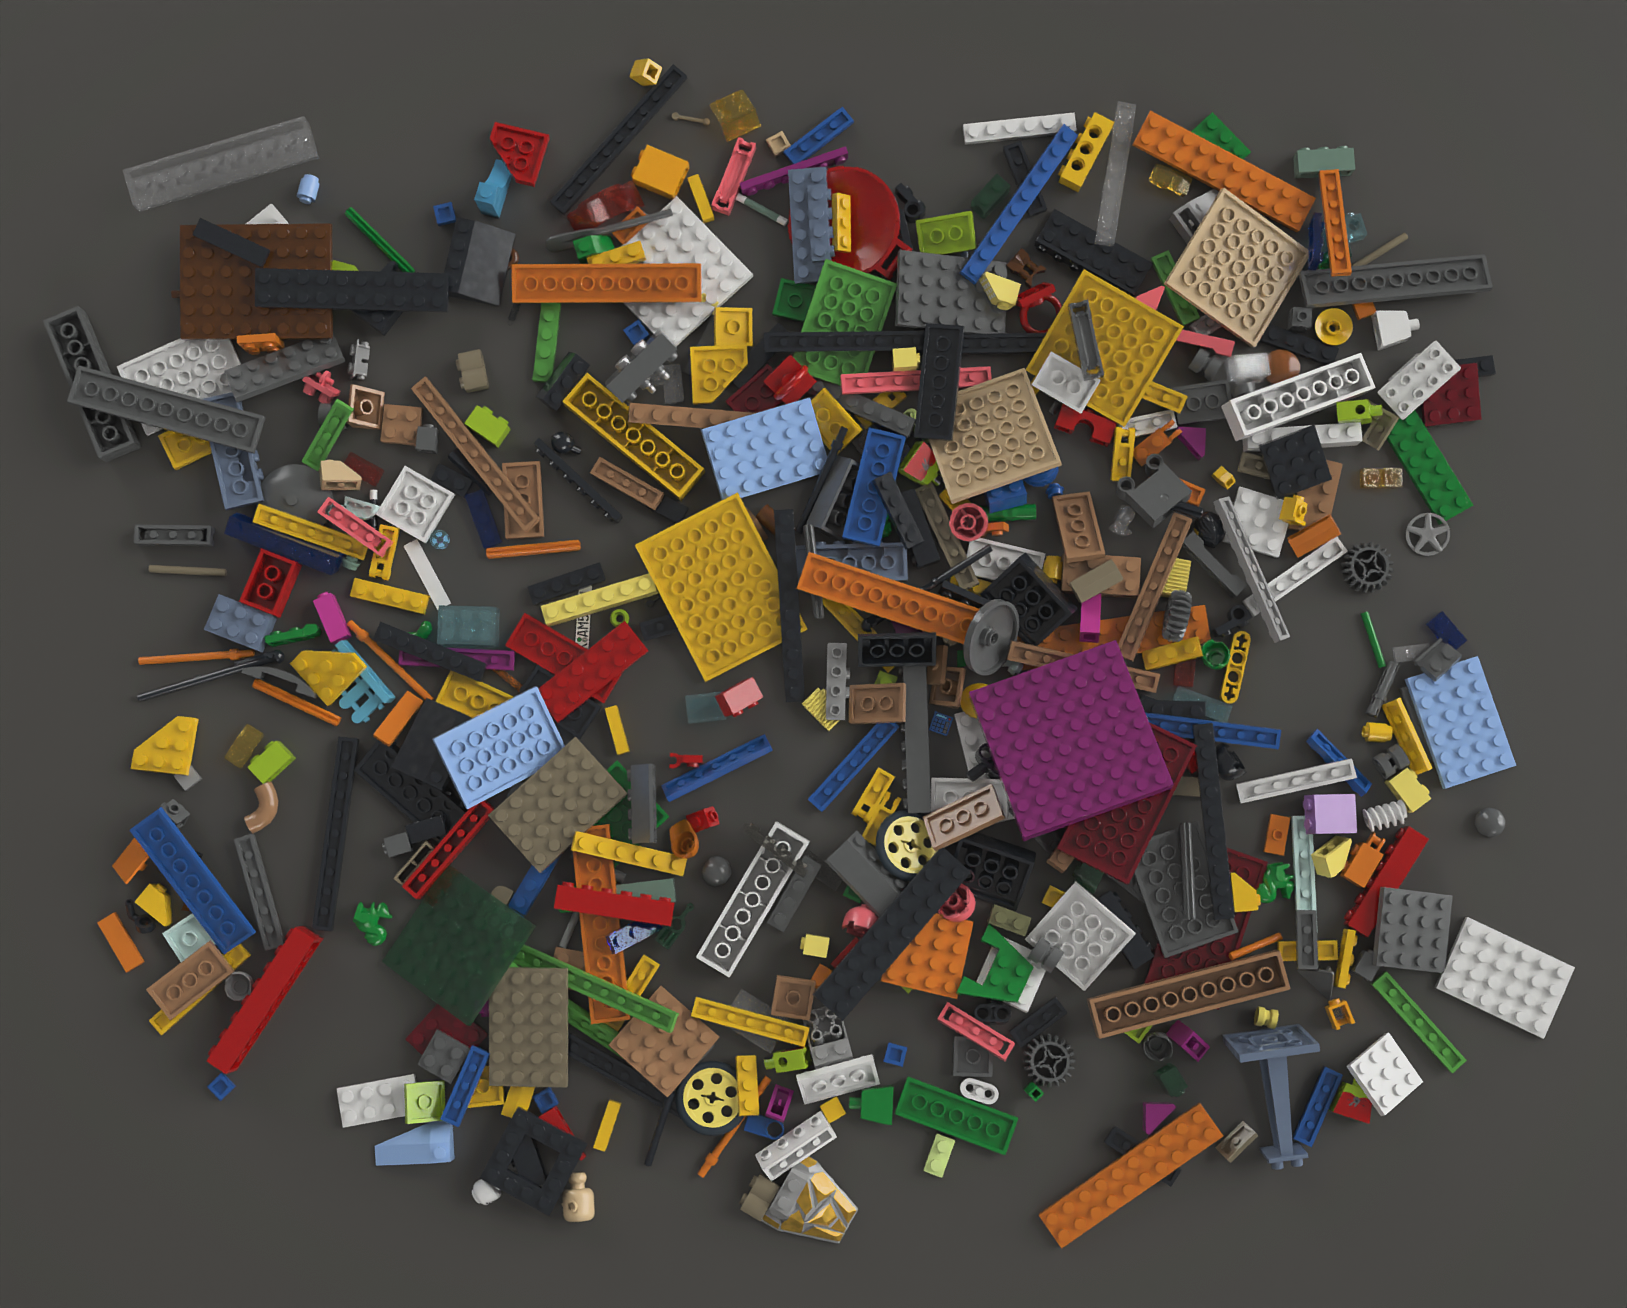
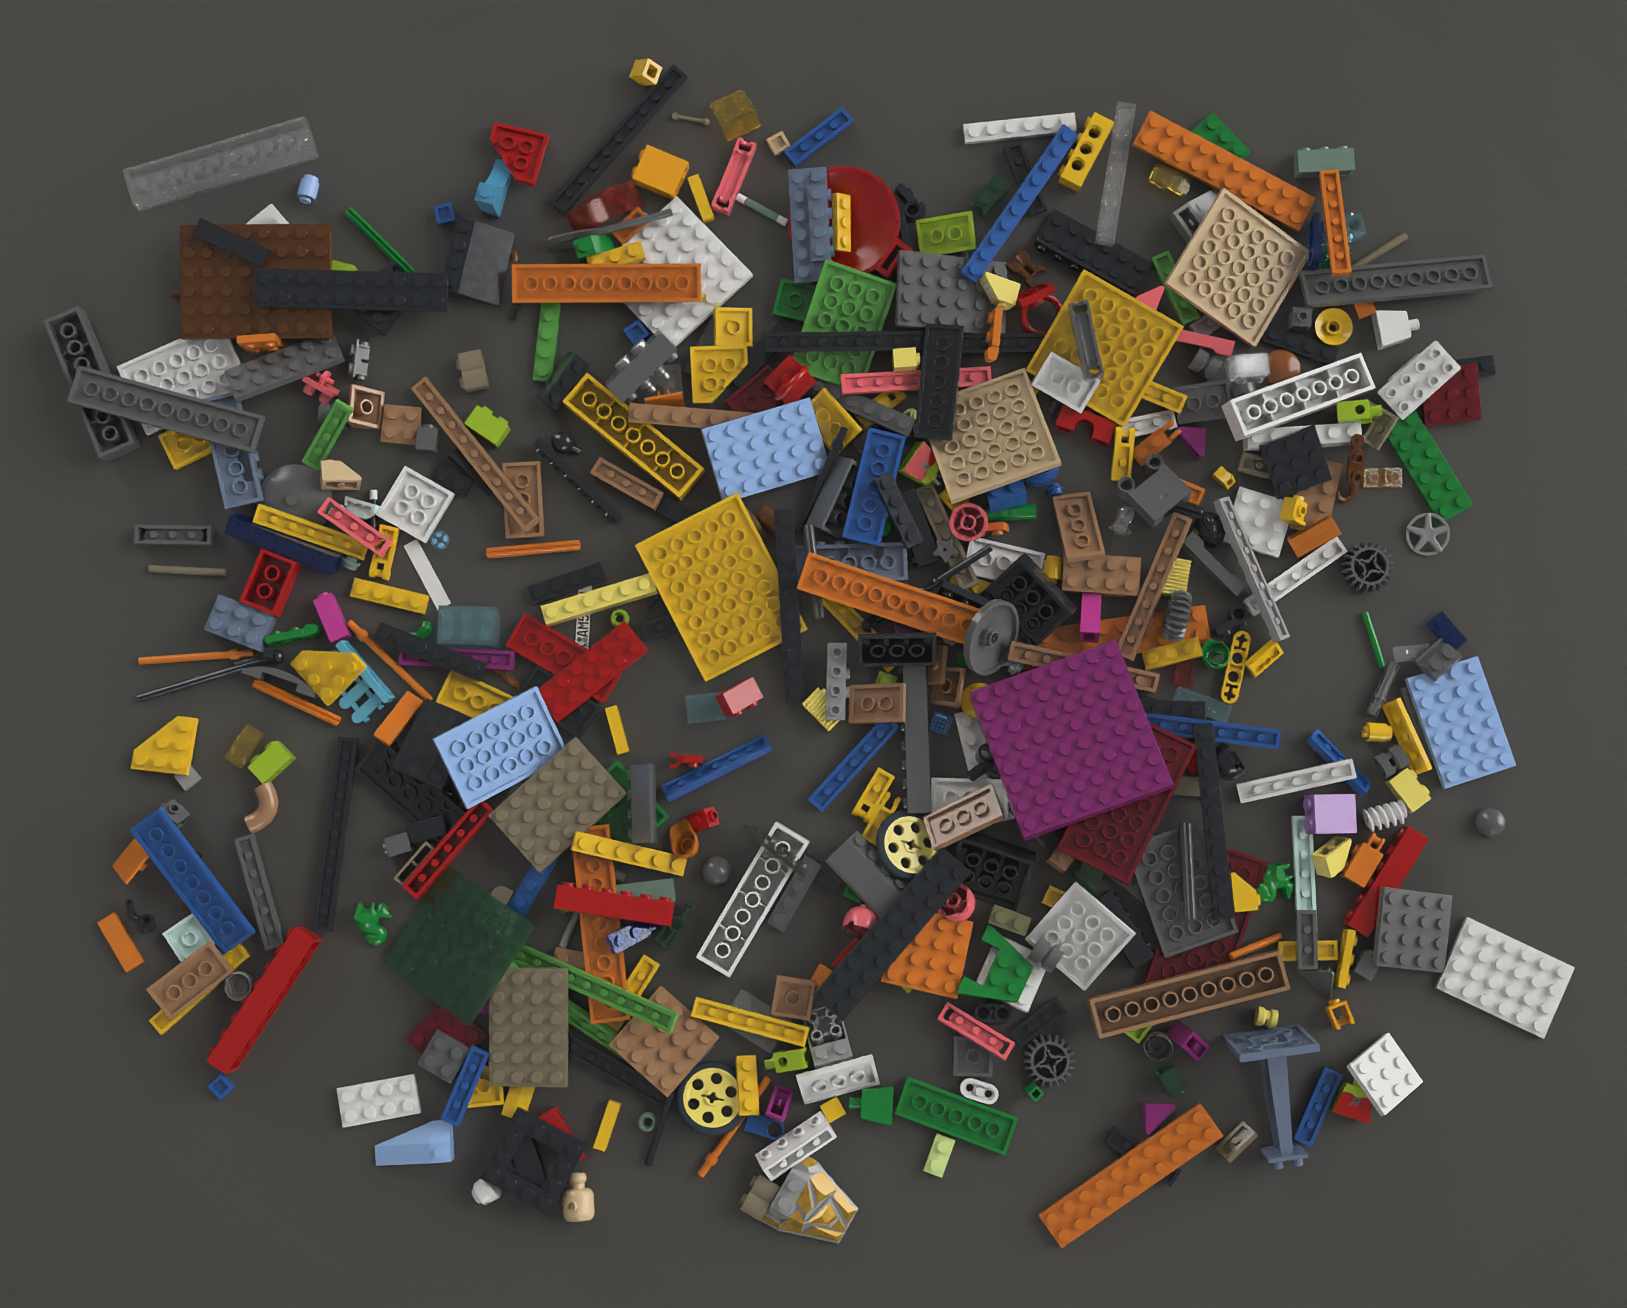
(156, 903): yellow slope -> none
(369, 472): clear red plate -> none
(424, 1101): lime plate -> none
(483, 519): clear blue plate -> none
(545, 1100): blue tile -> none
(641, 1122): none -> sand green plate
(669, 399): none -> orange piece
(769, 180): magenta plate -> none
(815, 945): light yellow brick -> none
(895, 1054): blue plate -> none
(950, 550): none -> dark grey plate
(993, 335): none -> orange hinge
(1096, 581): dark tan piece -> none
(1263, 658): none -> yellow plate
(1276, 834): orange plate -> none
(1354, 468): none -> reddish brown piece
(1418, 1022): bright green plate -> none

